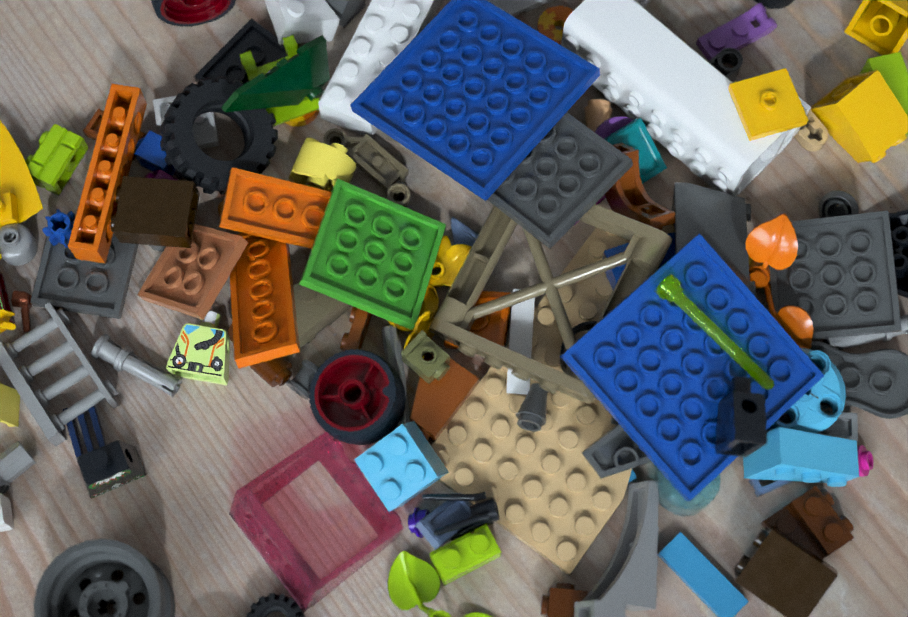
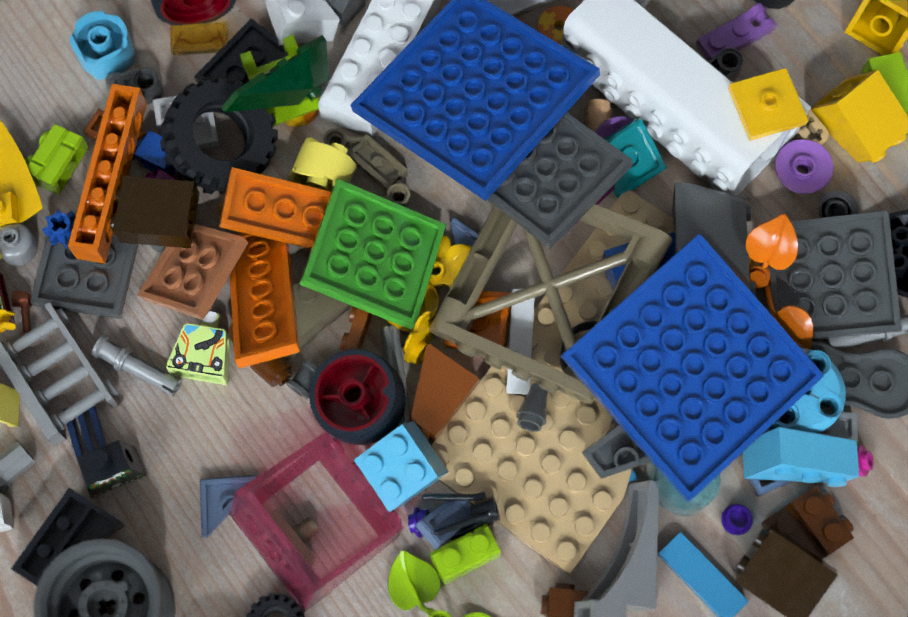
(68, 524): none -> black wedge
(102, 44): none -> medium azure brick
(138, 79): none -> dark grey piece
(198, 38): none -> clear yellow tile
(217, 499): none -> sand blue tile
(298, 535): none -> dark tan tile
(427, 370): olive brick -> none
(631, 199): dark orange arch -> none
(672, 291): clear neon green piece -> none
(736, 519): none -> dark purple plate
(741, 420): black torso -> none
(804, 155): none -> medium lavender dish

